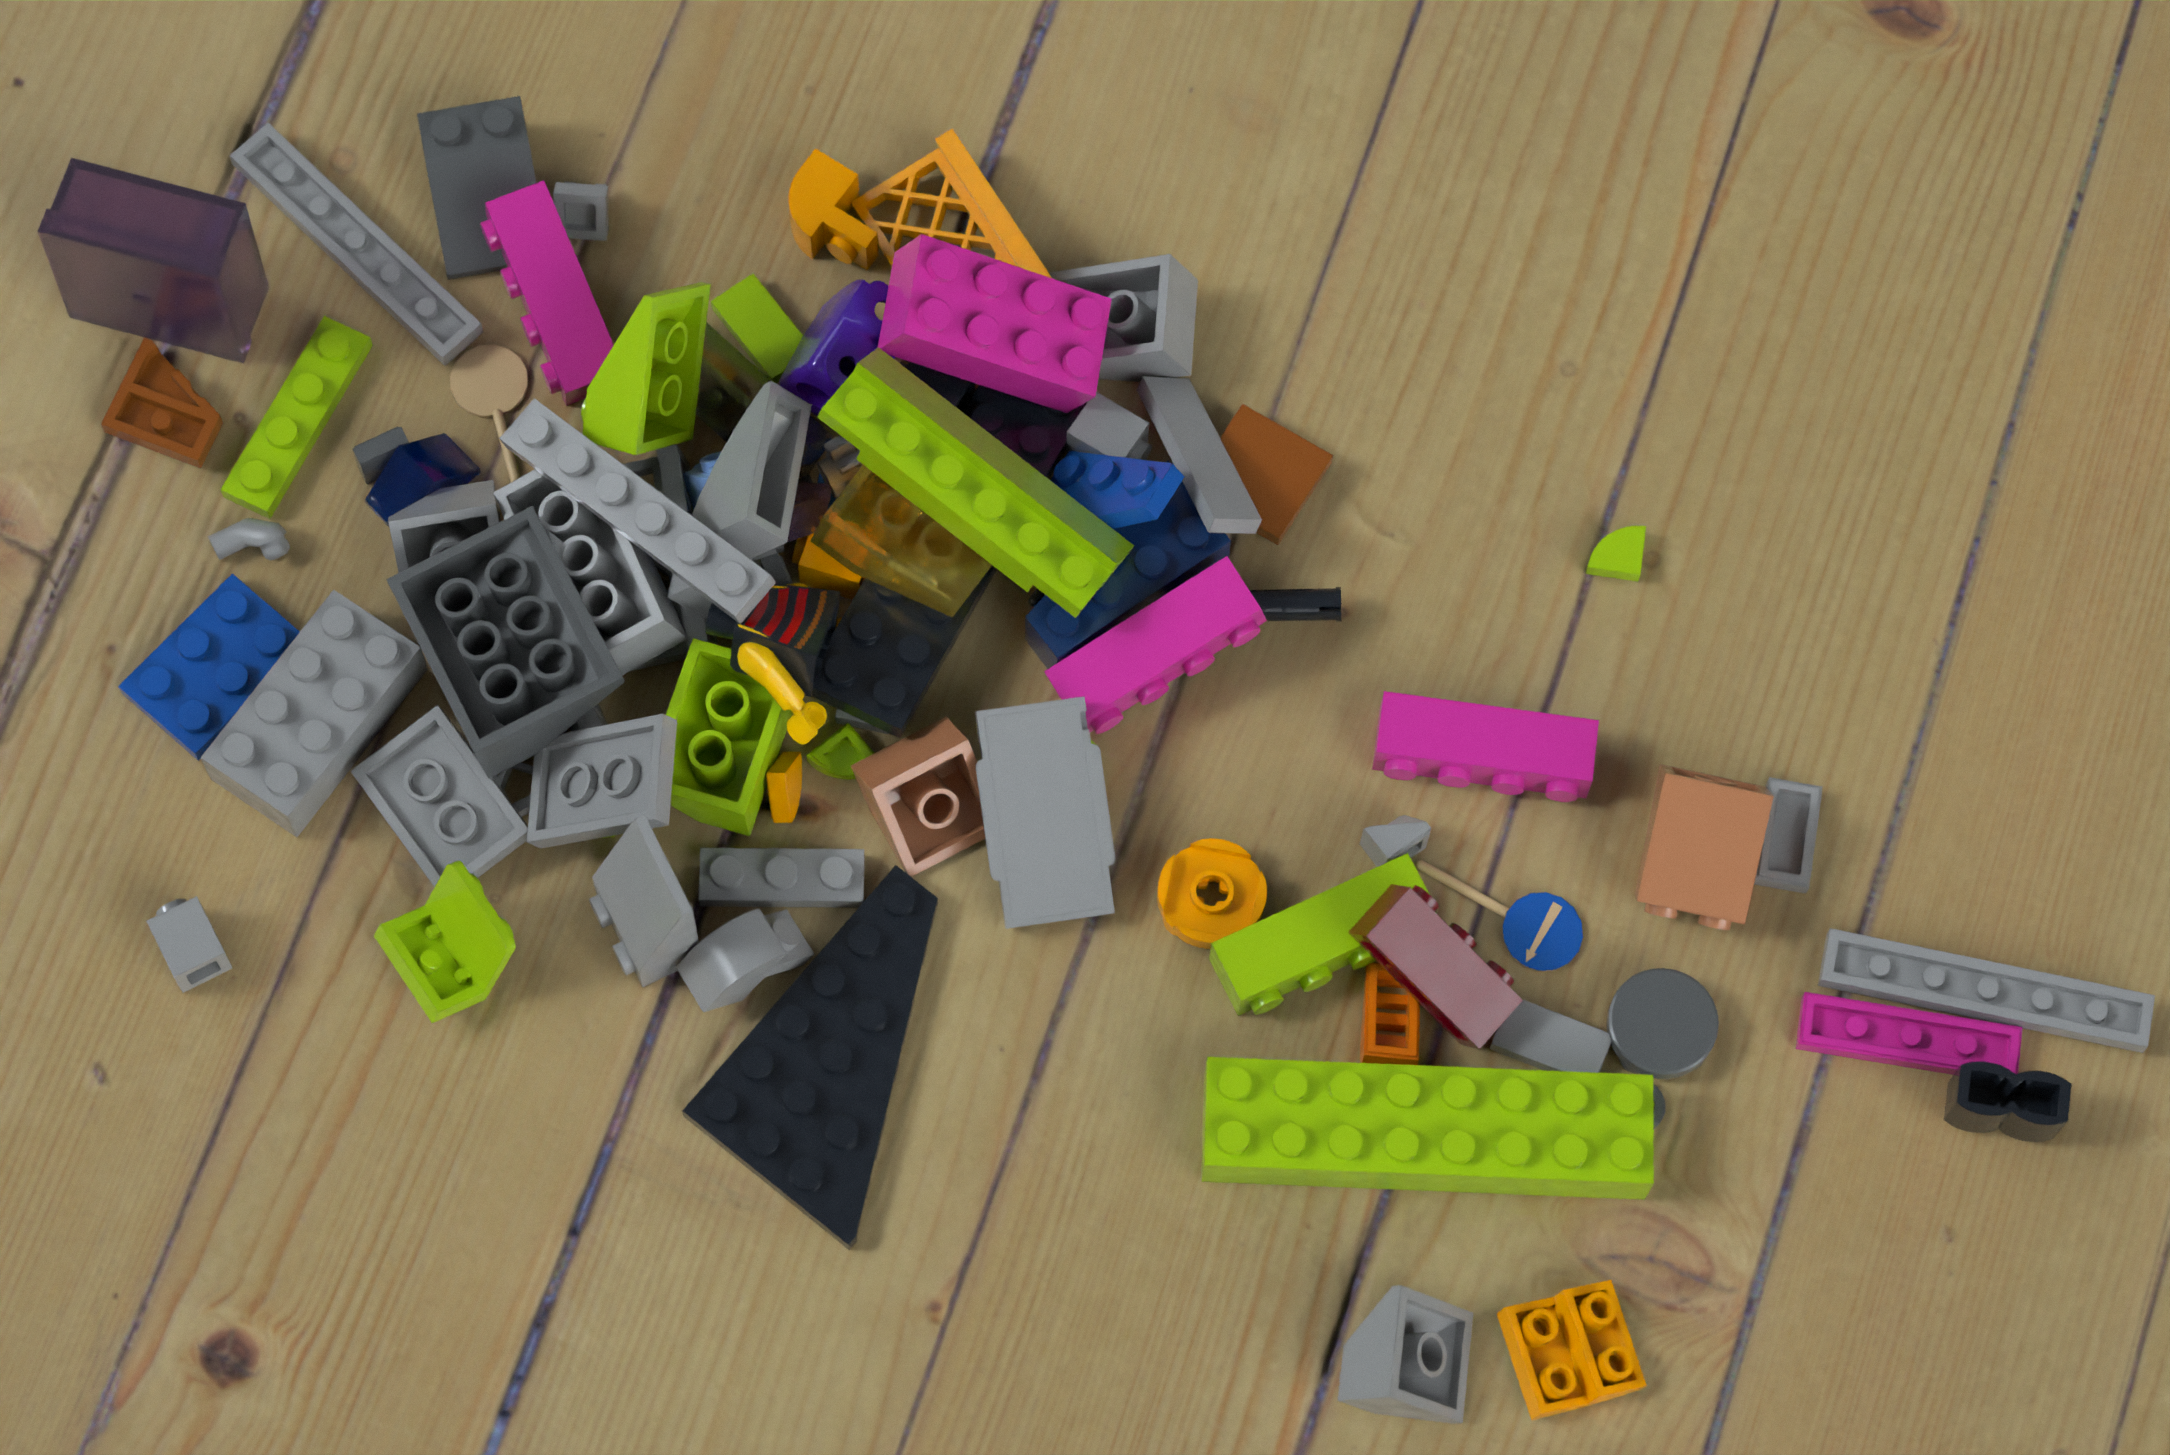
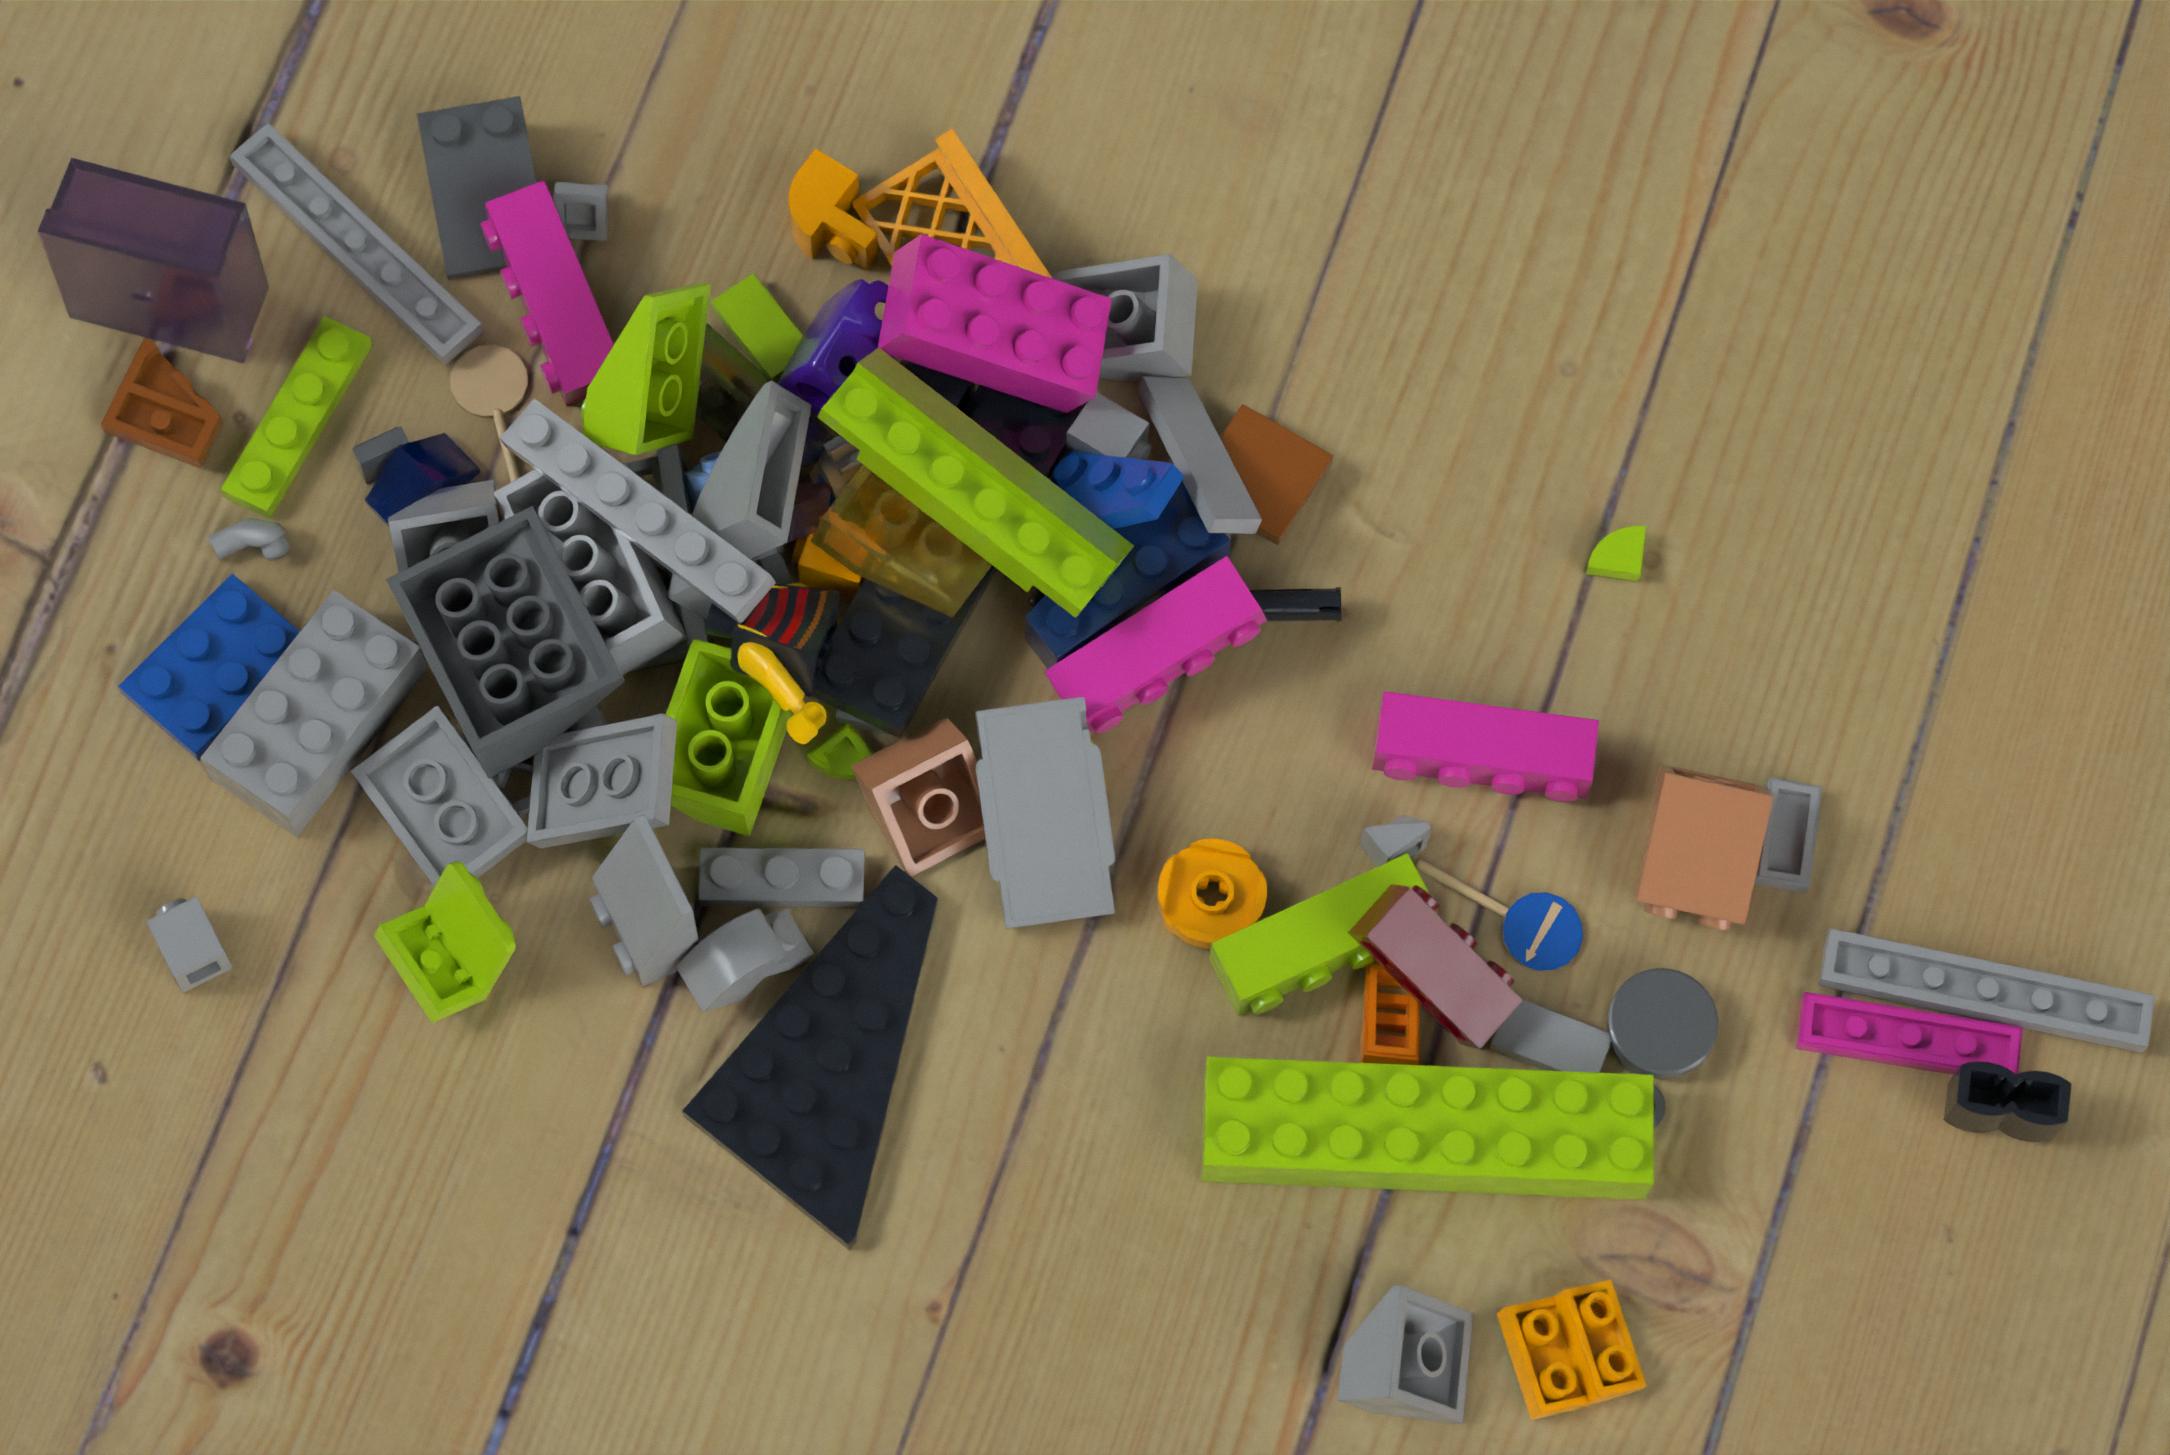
(785, 786): light orange tile -> none

